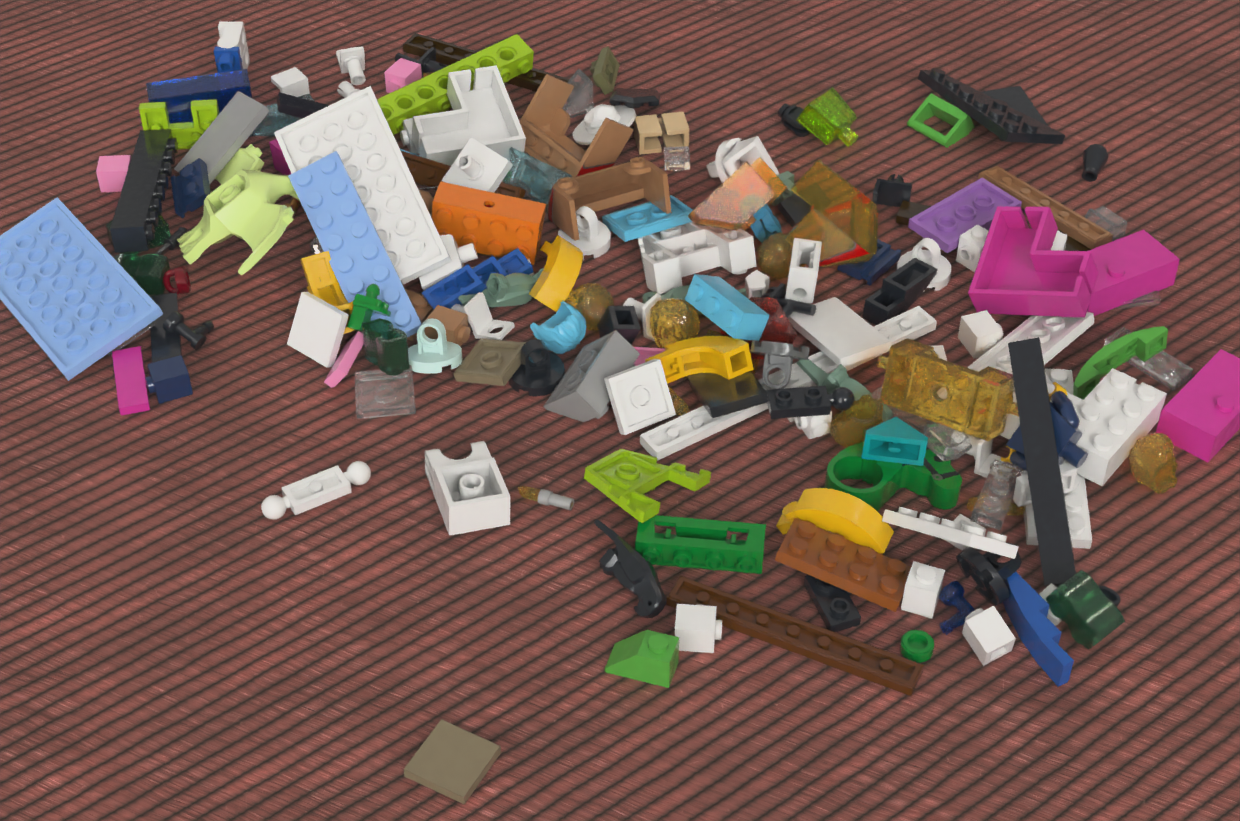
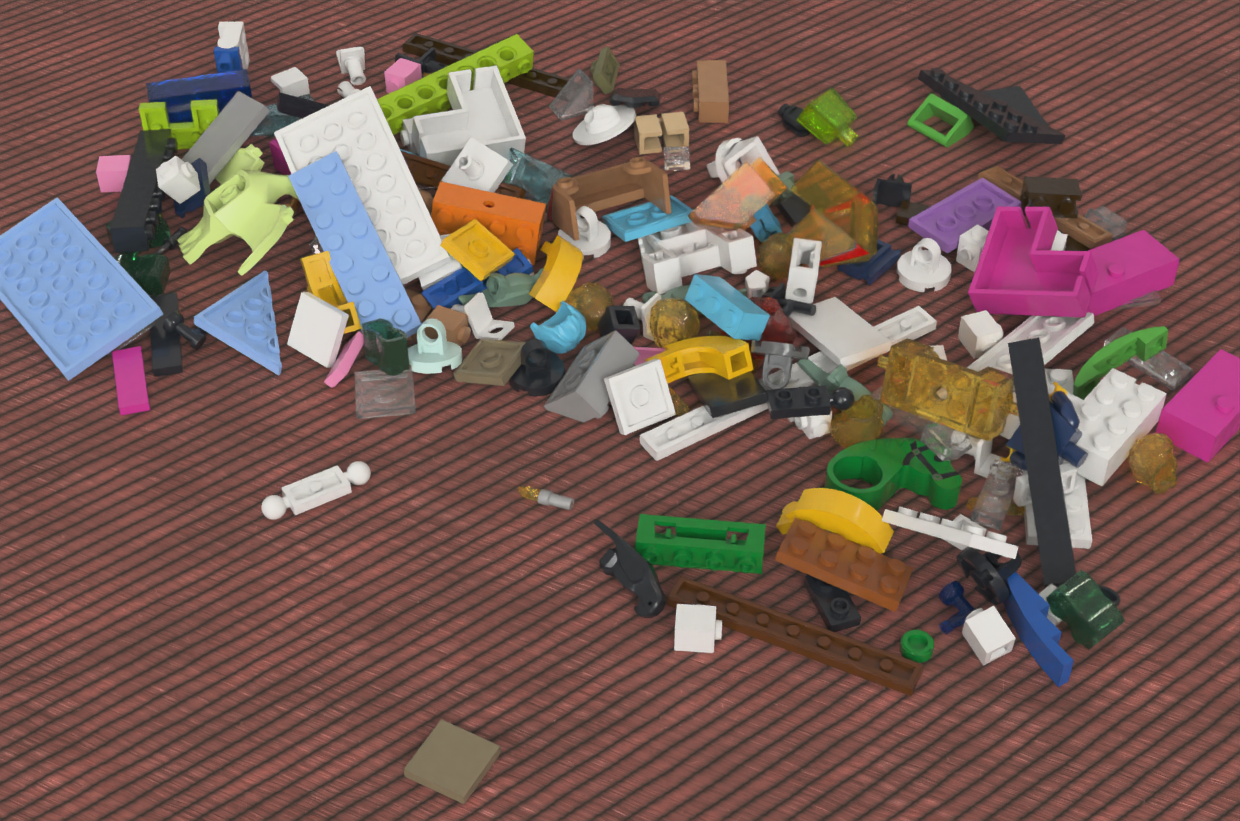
(168, 379): dark blue brick -> none
(178, 179): none -> white brick
(181, 278): dark red tile -> none
(246, 322): none -> light blue tile
(365, 306): green piece -> none
(468, 490): white brick -> none
(477, 249): none -> yellow tile
(545, 131): medium nougat windscreen -> none
(629, 475): lime wing -> none
(645, 658): bright green slope -> none
(710, 91): none -> medium nougat brick
(894, 443): teal slope -> none
(898, 291): black slope -> none
(922, 589): white brick -> none
(1056, 193): none -> dark brown brick
(1093, 161): black cone -> none

